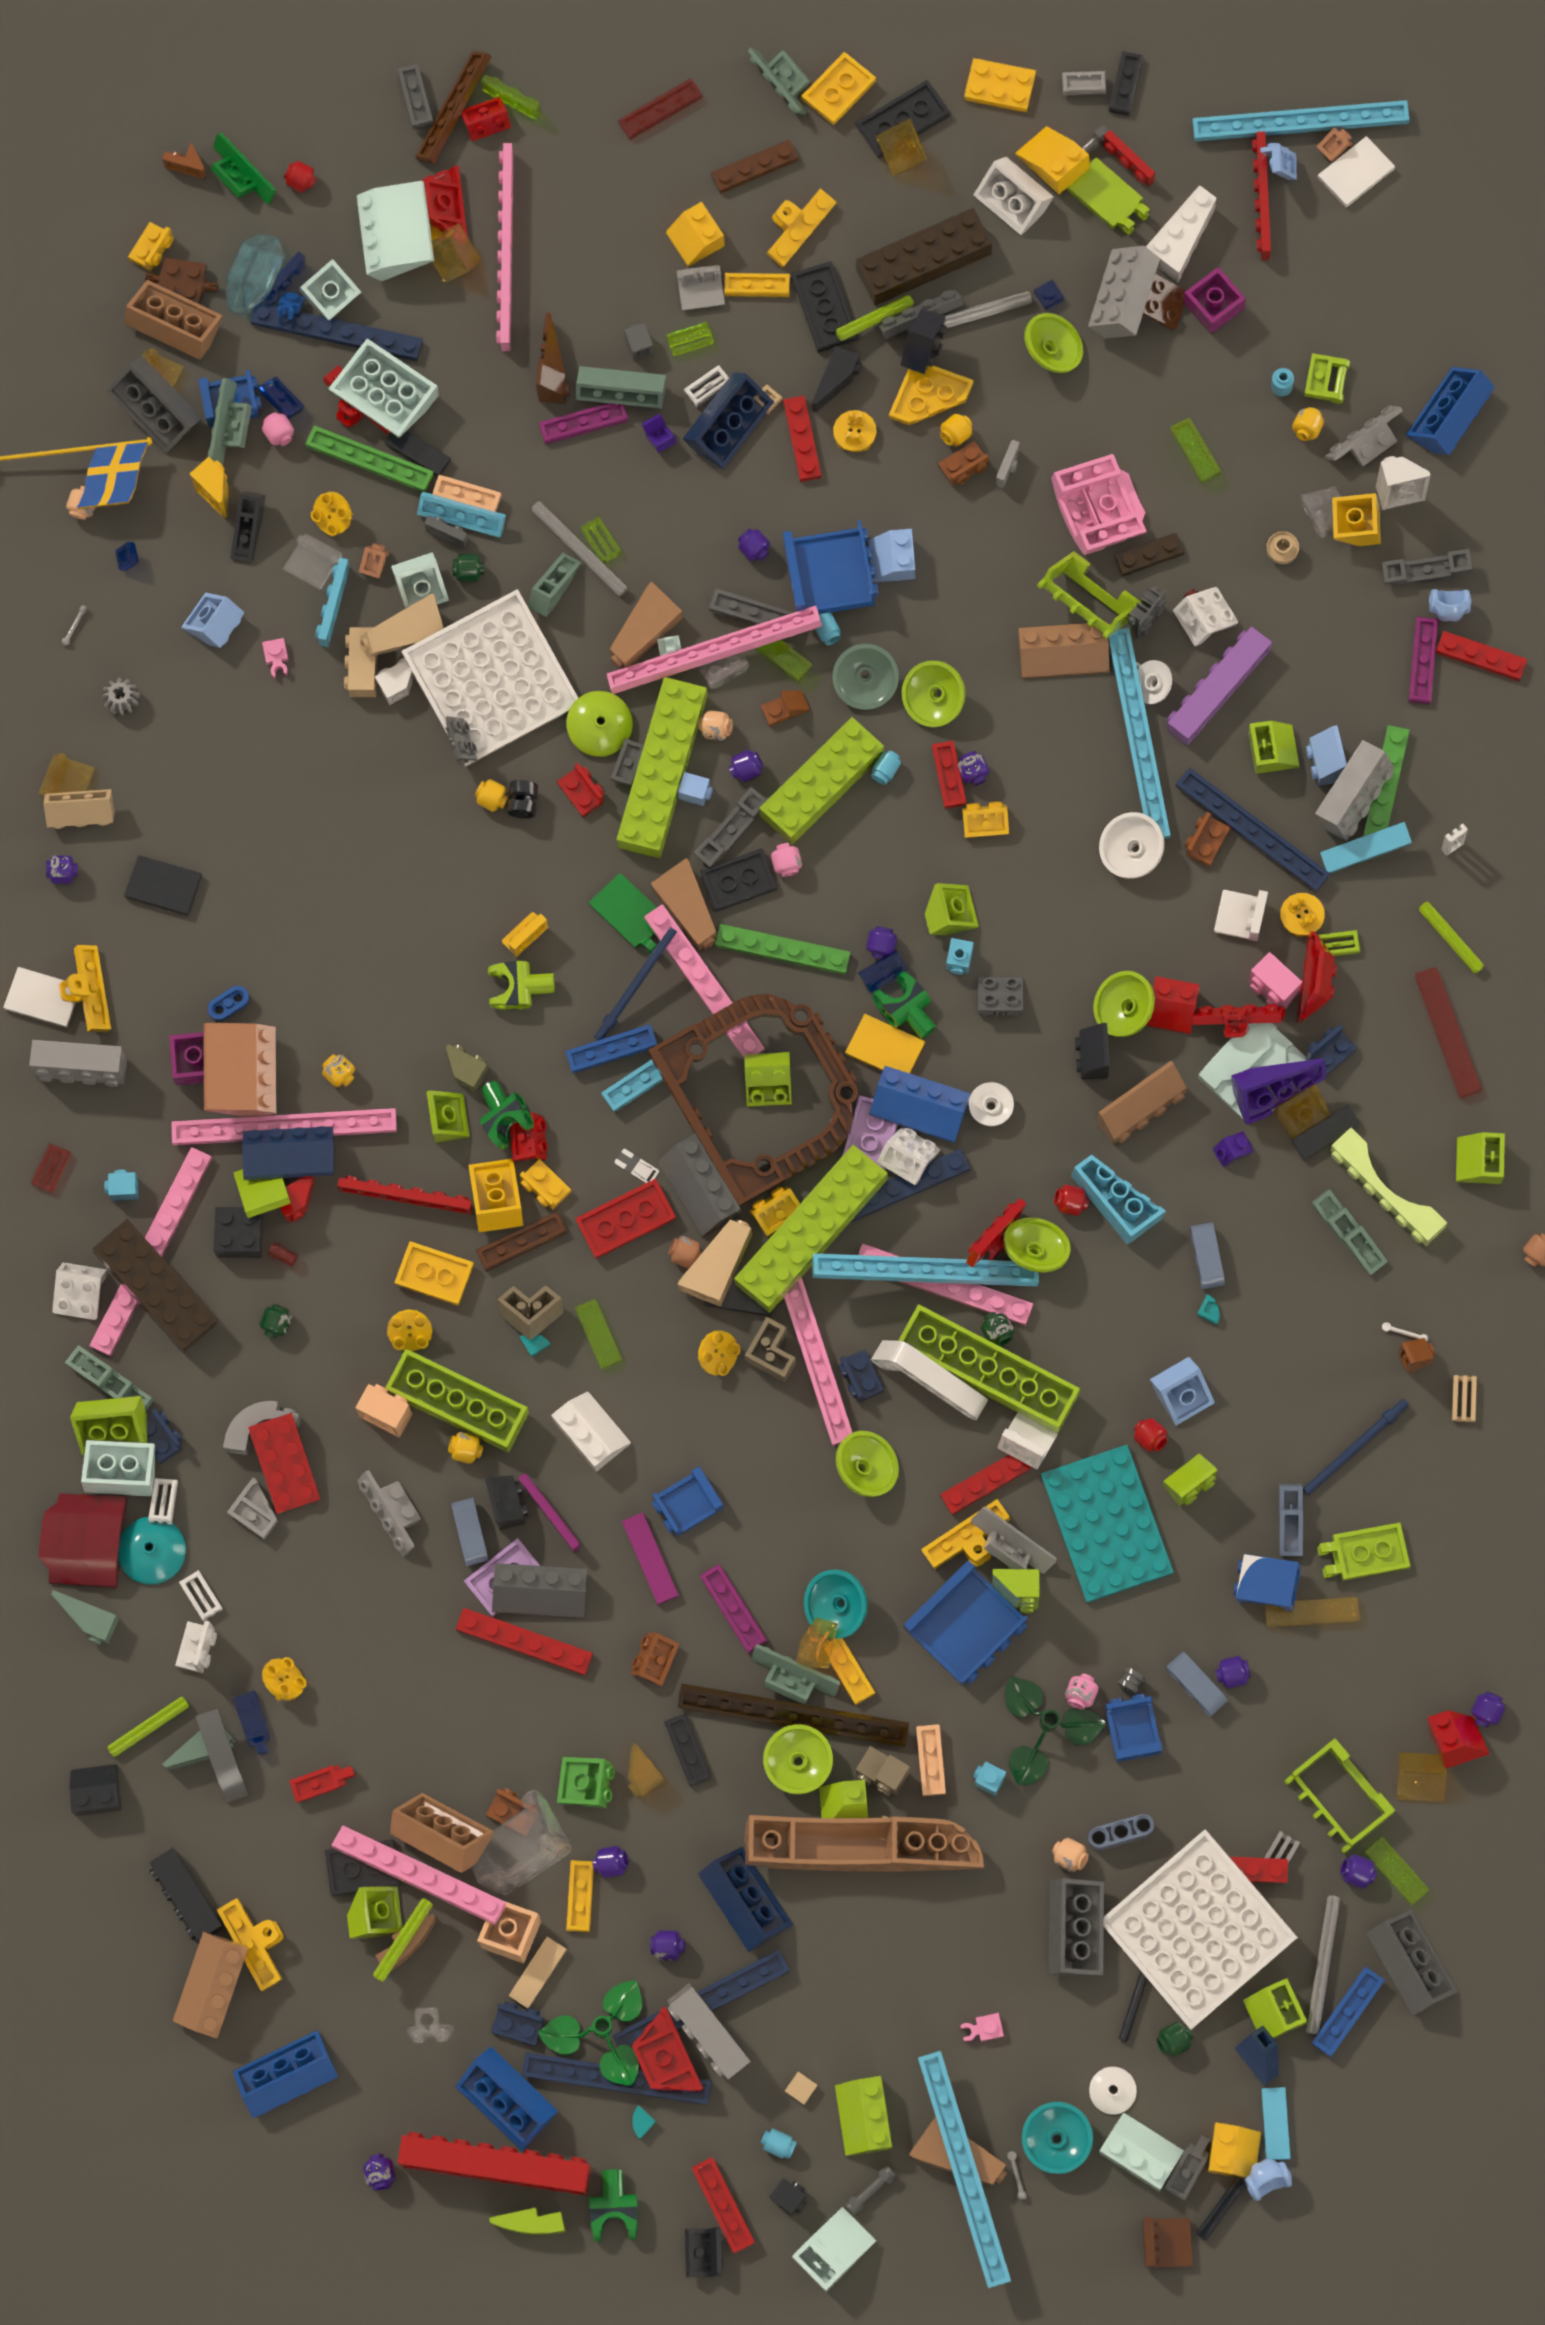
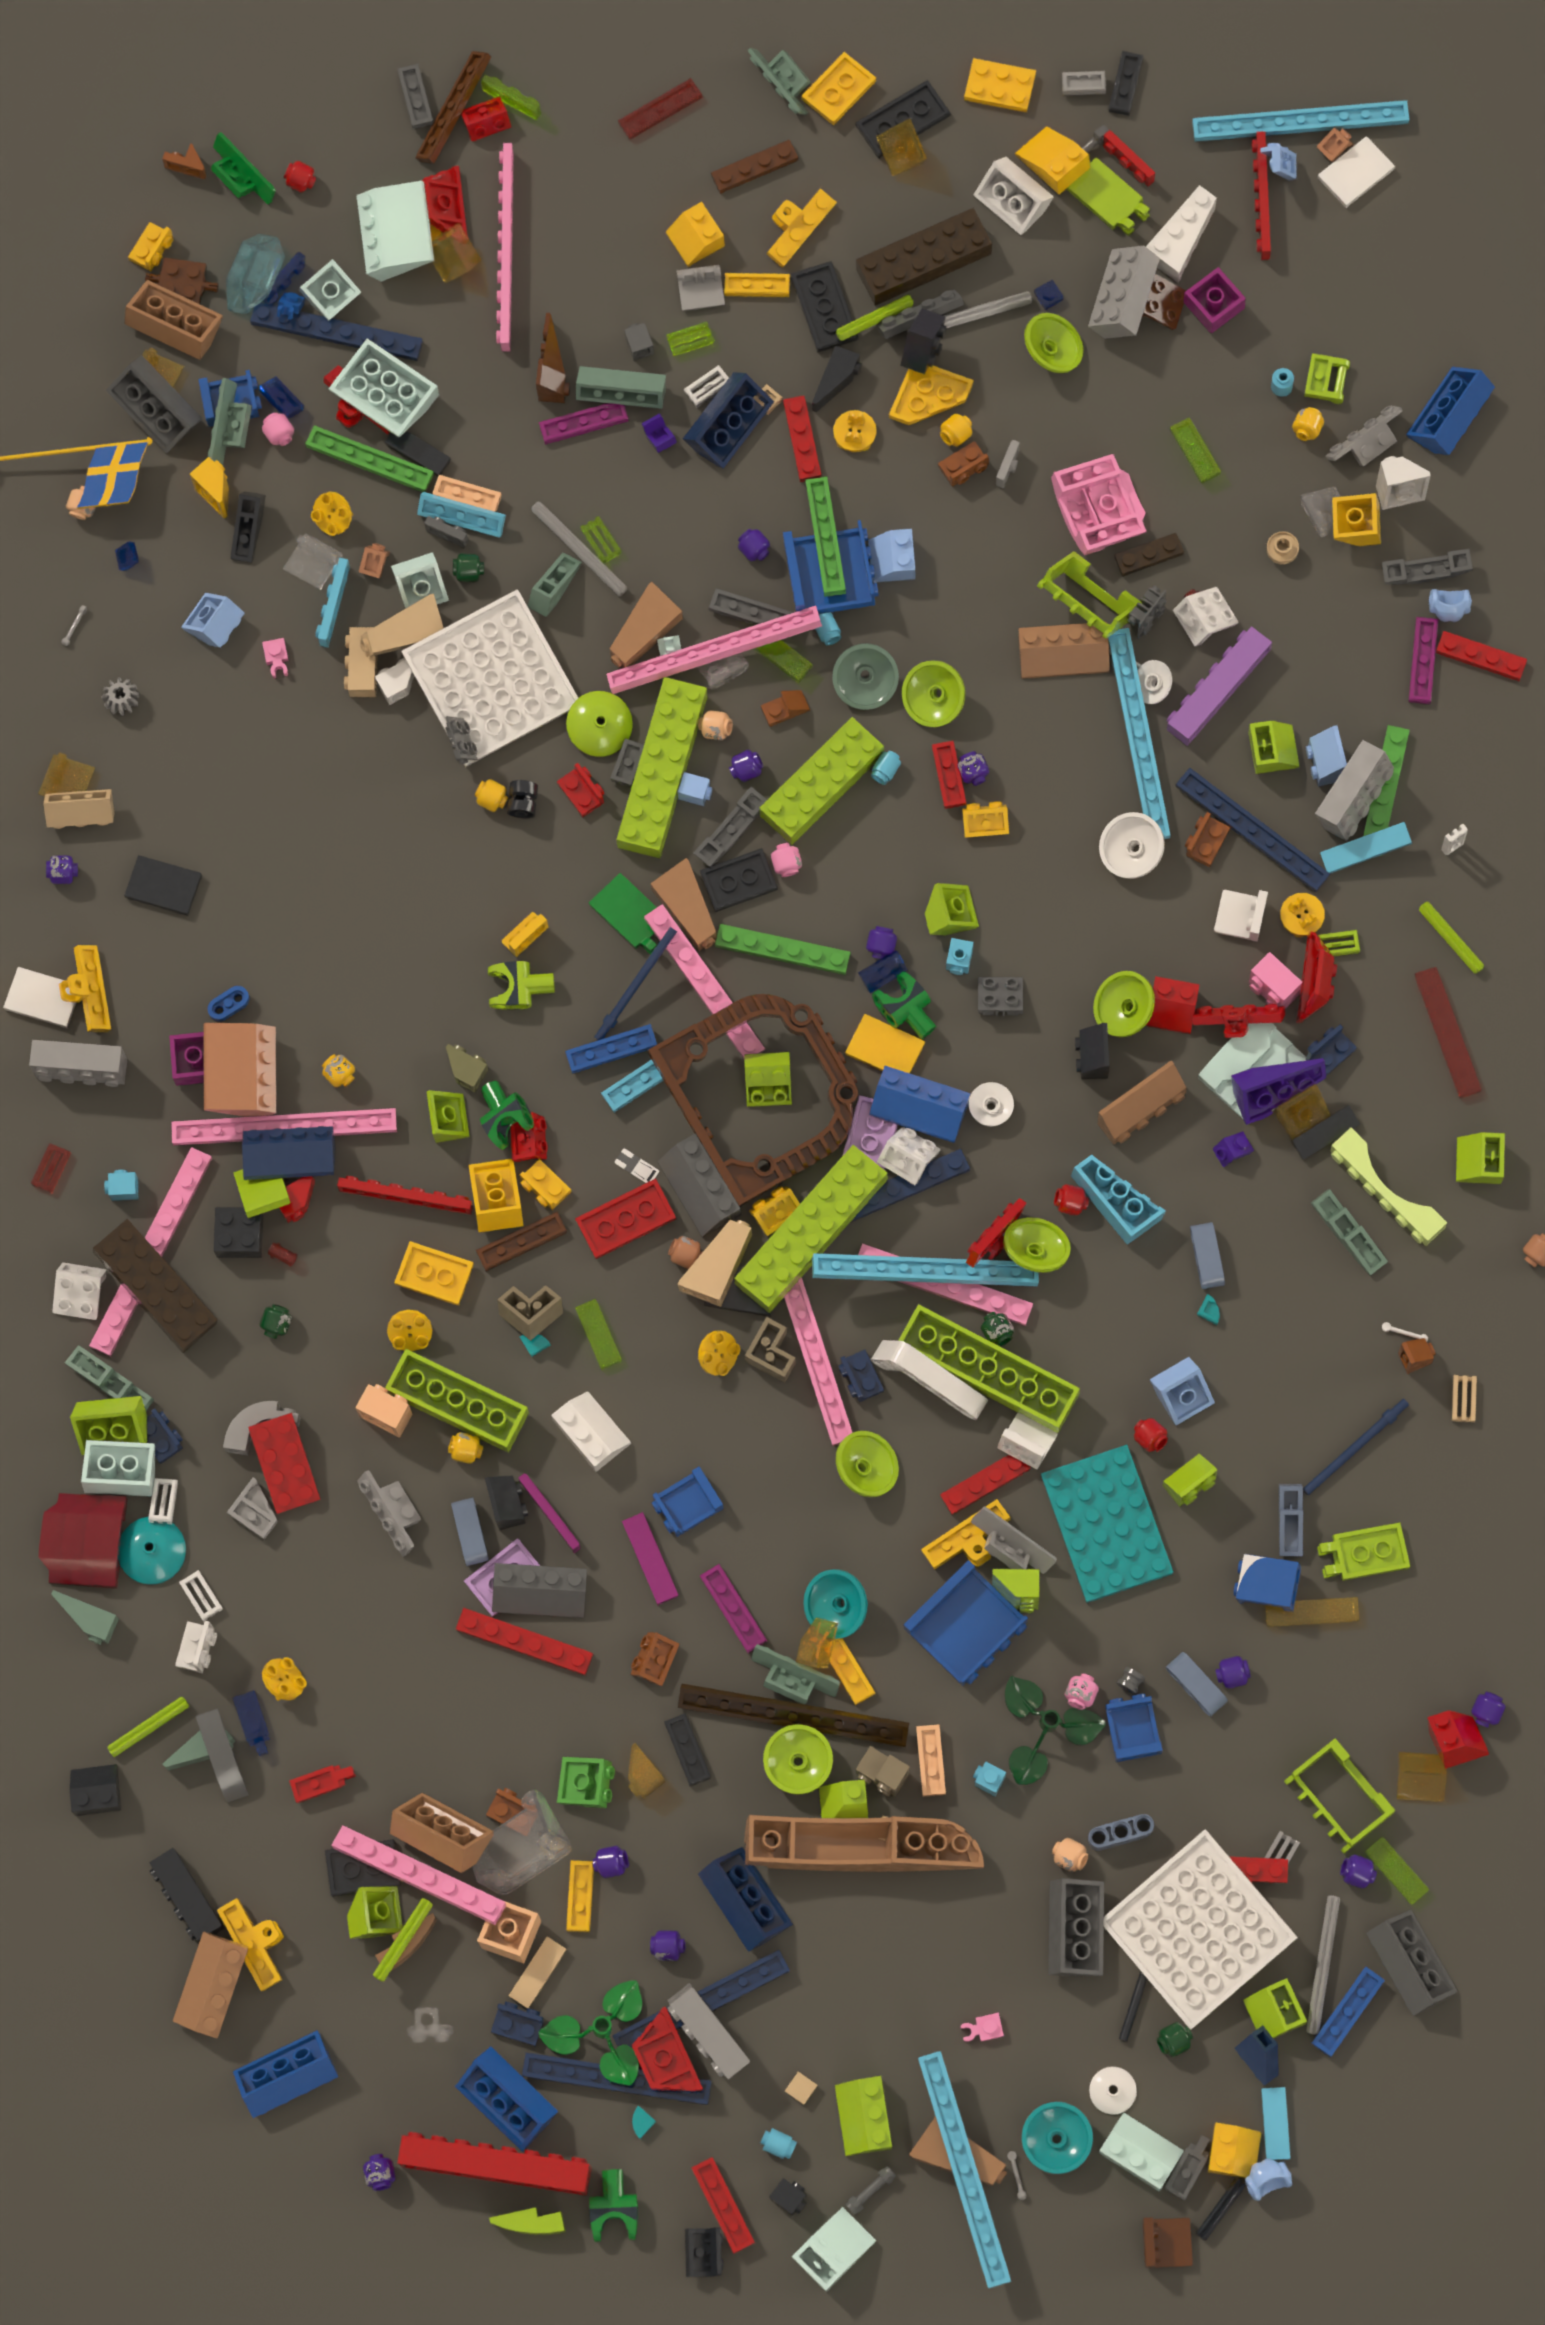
(825, 536): none -> bright green plate

